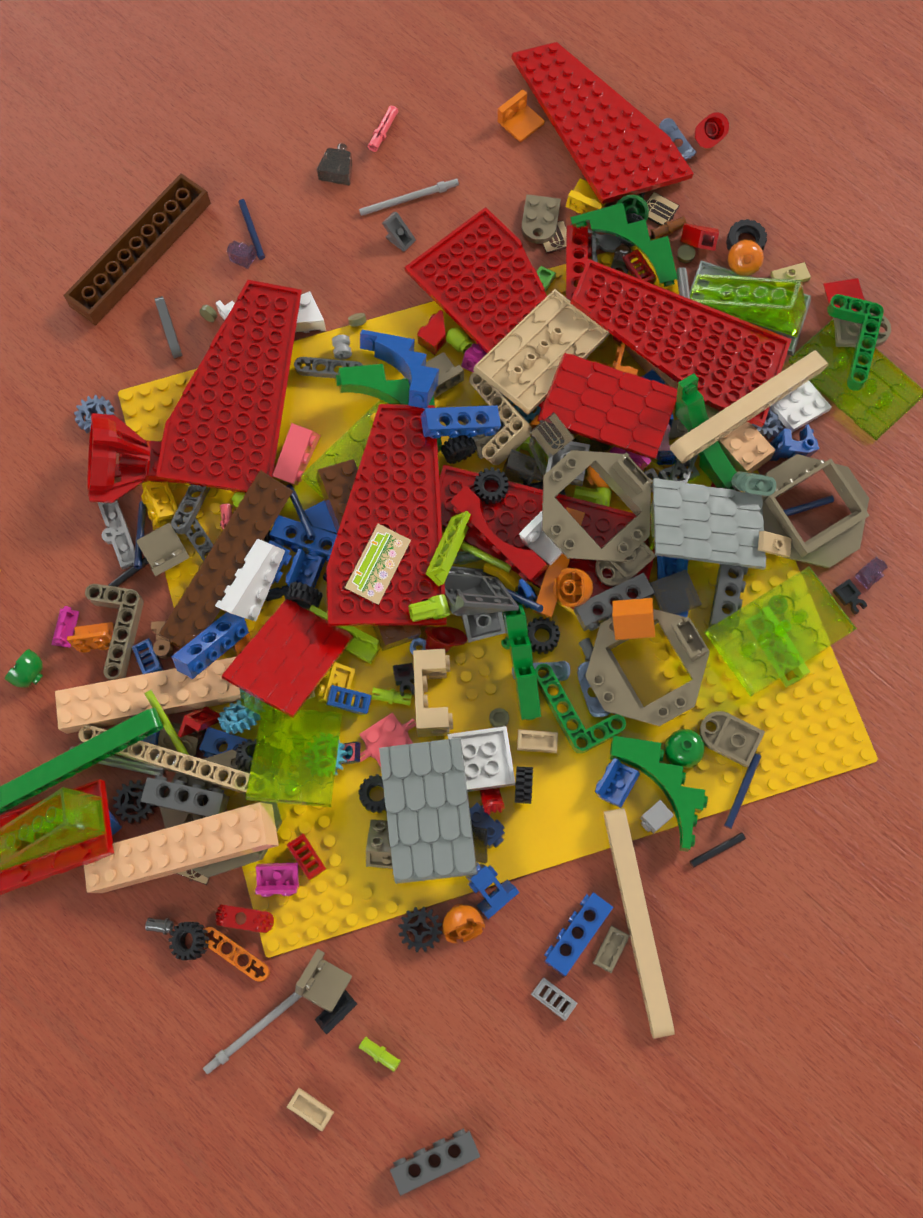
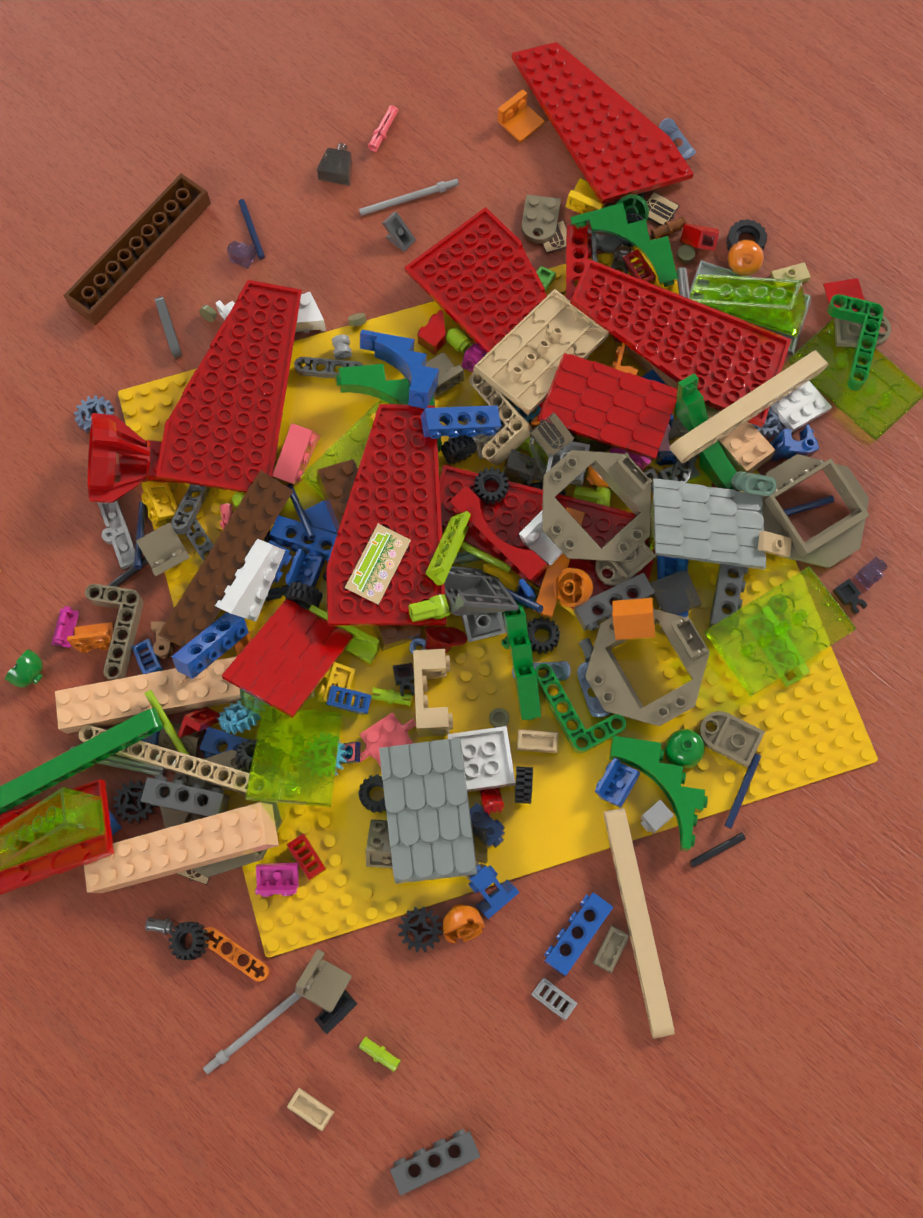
(255, 920): red piece -> none
(711, 130): red piece -> none

